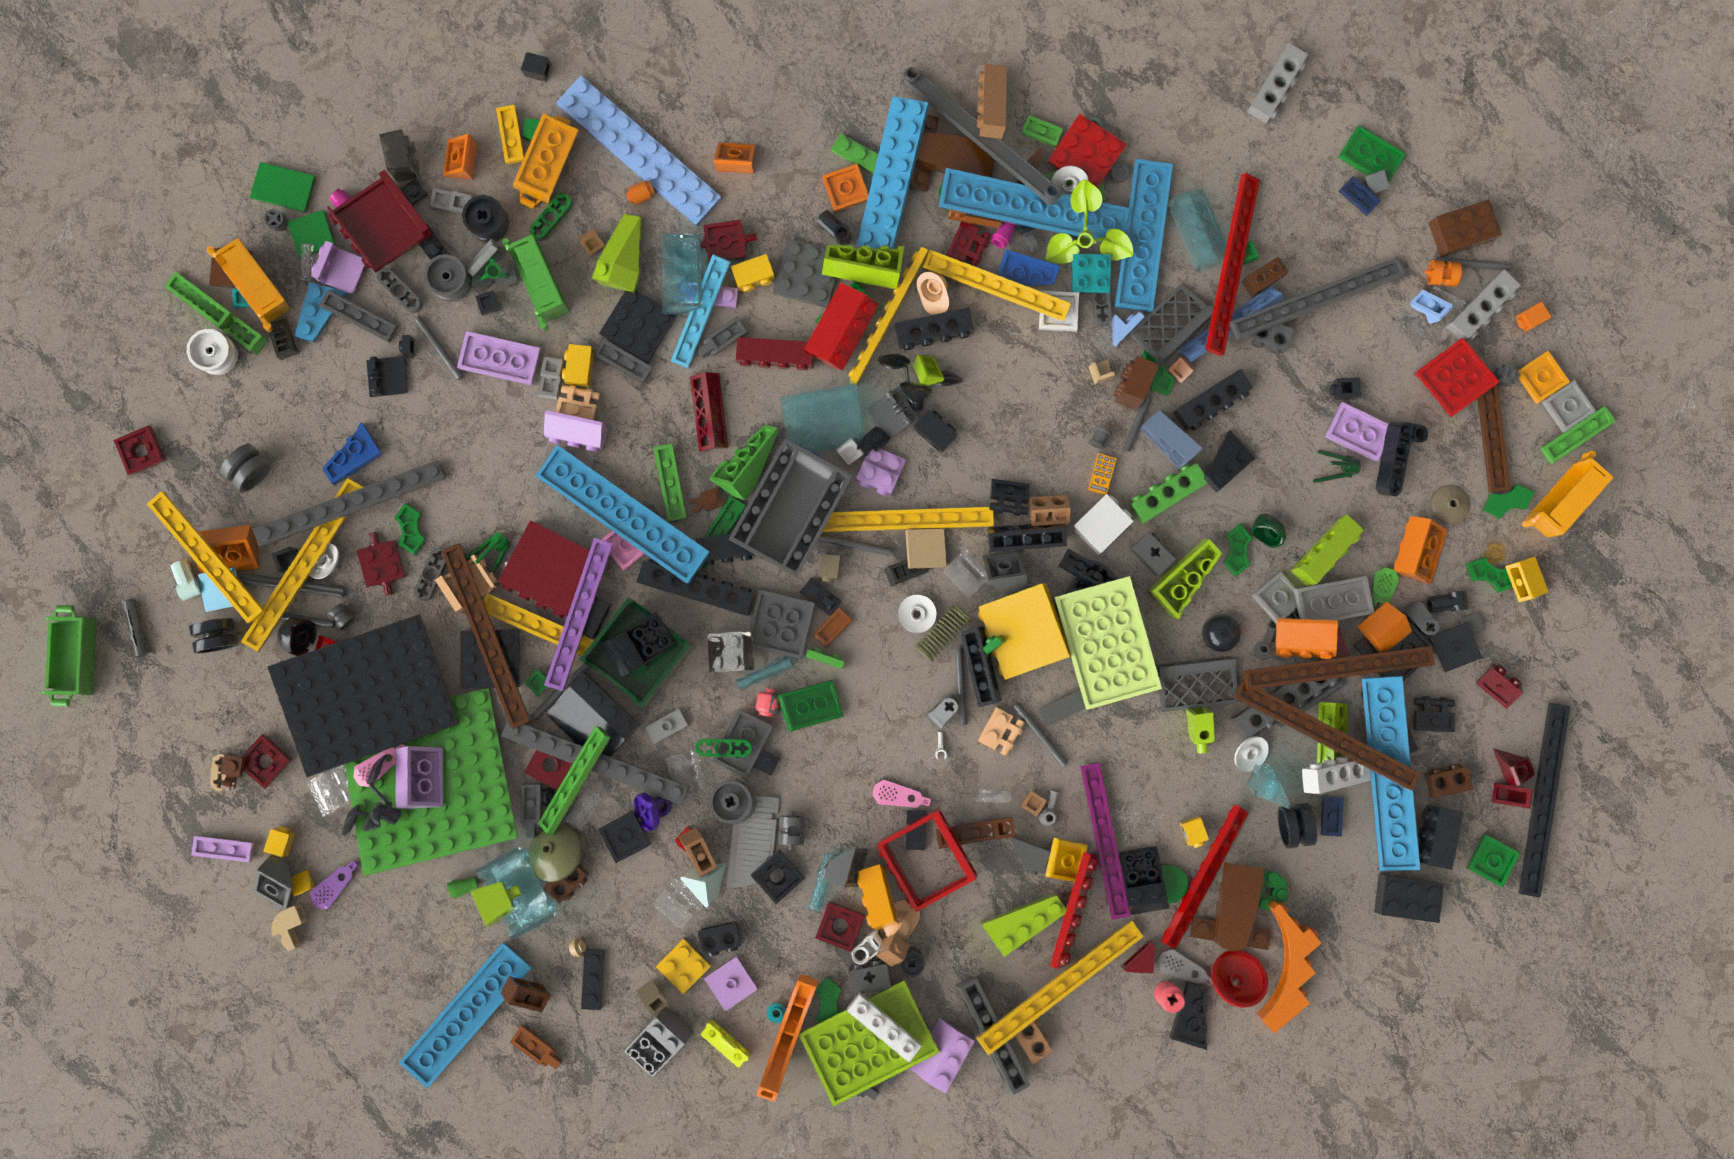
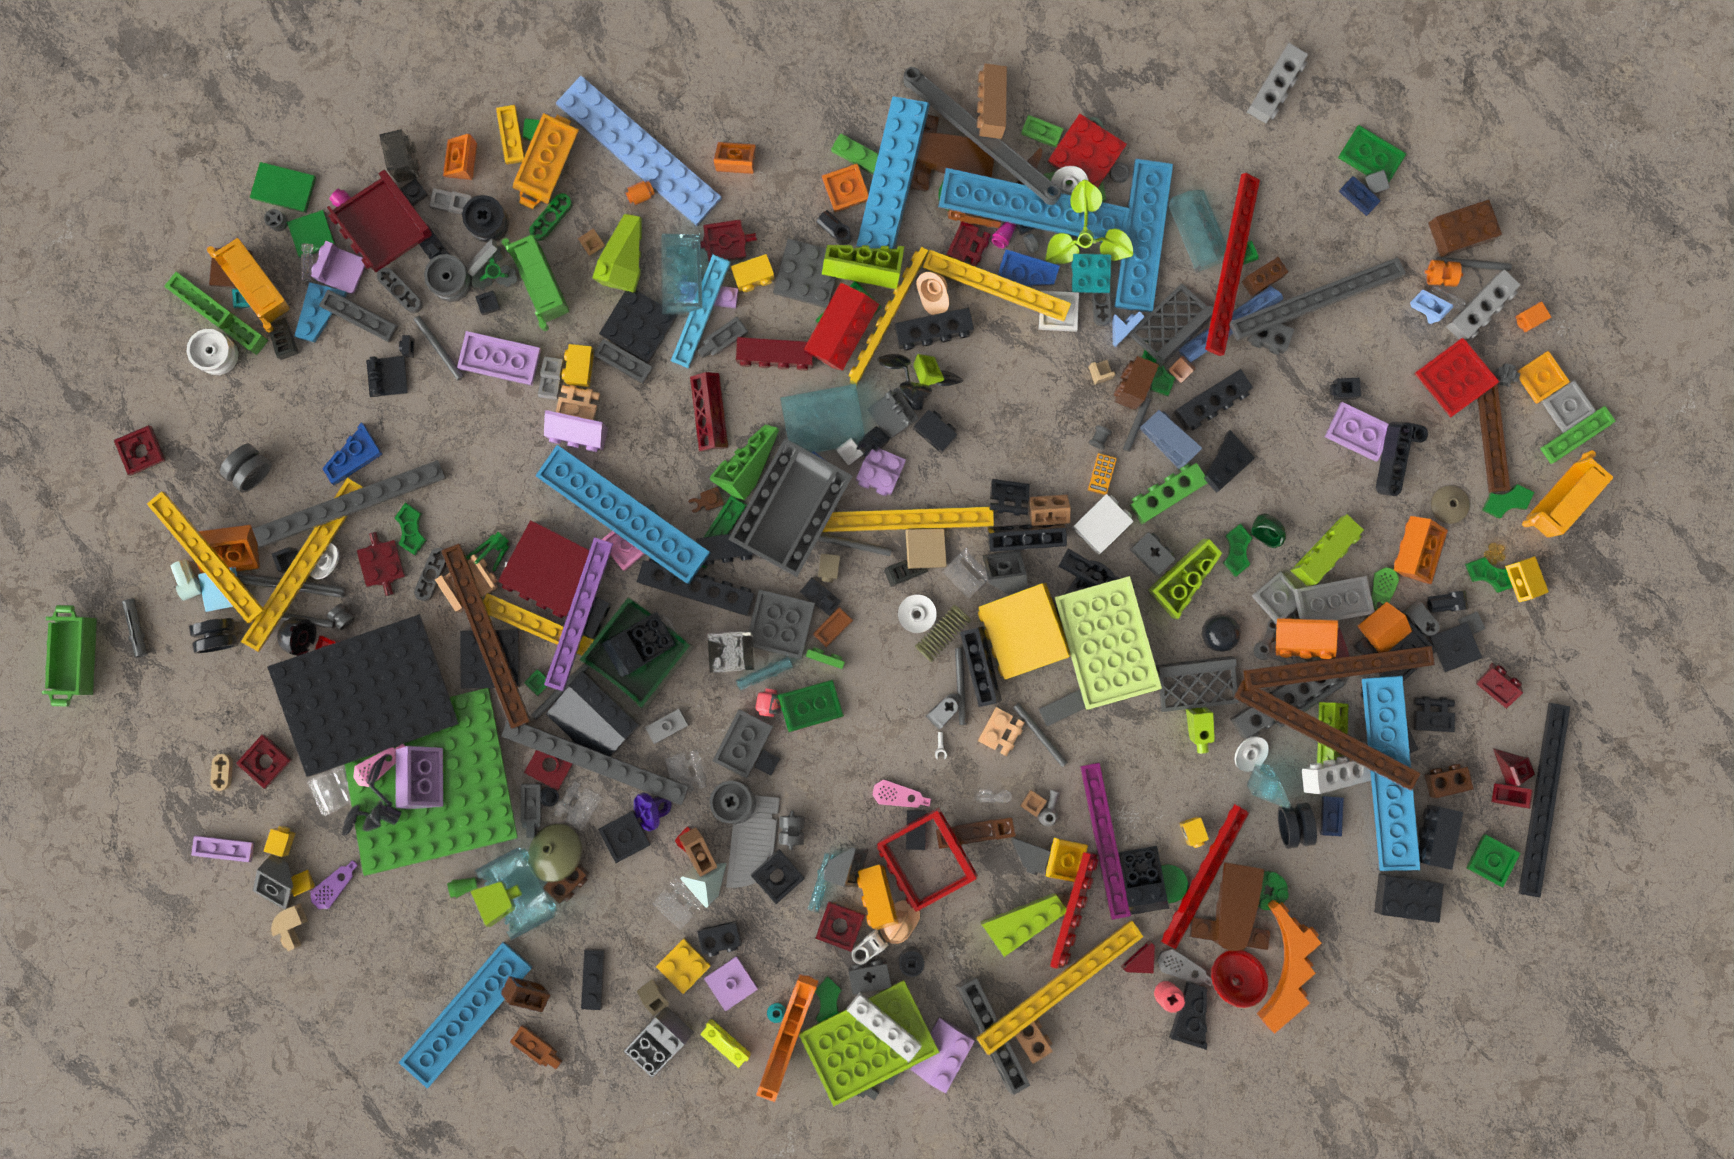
(232, 767): reddish brown plate -> none
(536, 66): black panel -> none
(574, 780): bright green plate -> none
(577, 947): tan plate -> none
(670, 483): bright green plate -> none
(718, 754): green beam -> none
(893, 950): medium nougat brick -> none
(993, 643): green plate -> none
(1348, 465): dark green plant -> none

